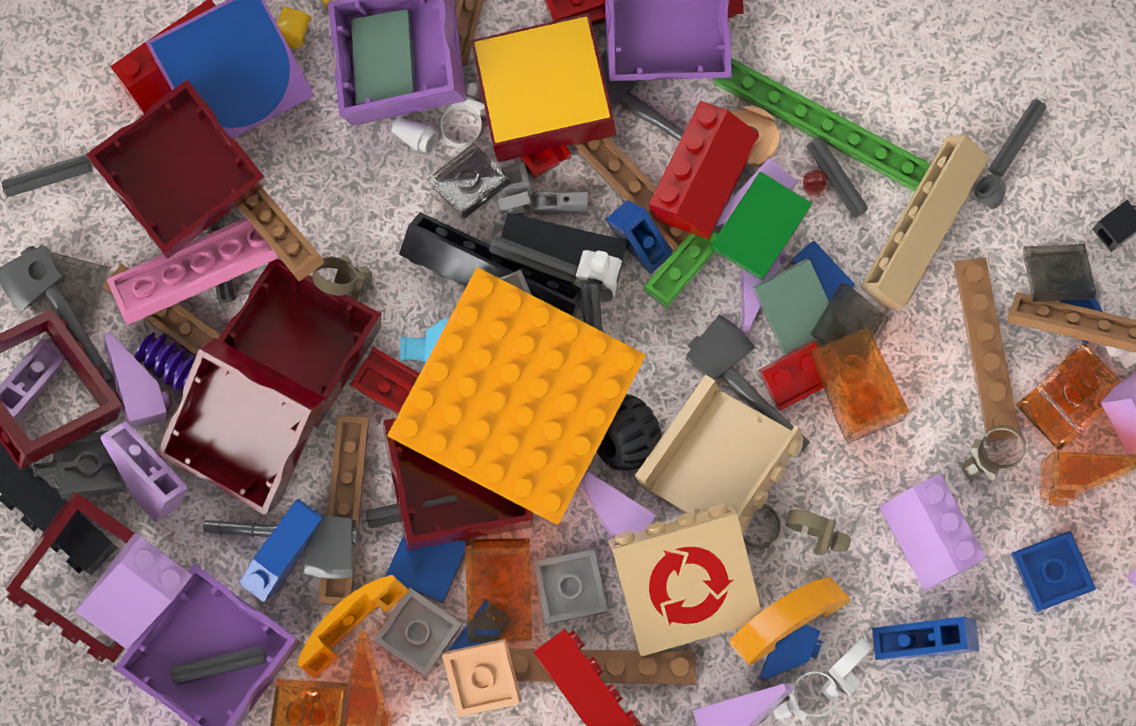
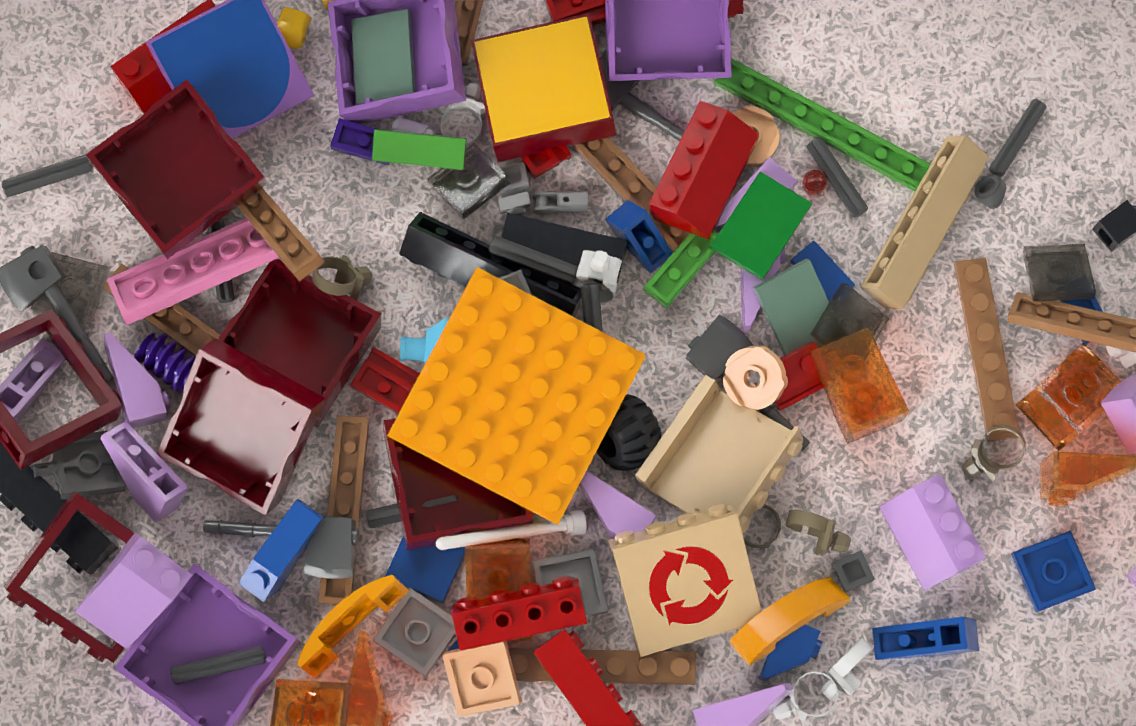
(354, 140): none -> dark purple plate
(419, 149): none -> bright green tile
(518, 613): none -> red brick
(573, 523): none -> white piece
(772, 378): none -> light nougat plate
(853, 571): none -> dark grey plate

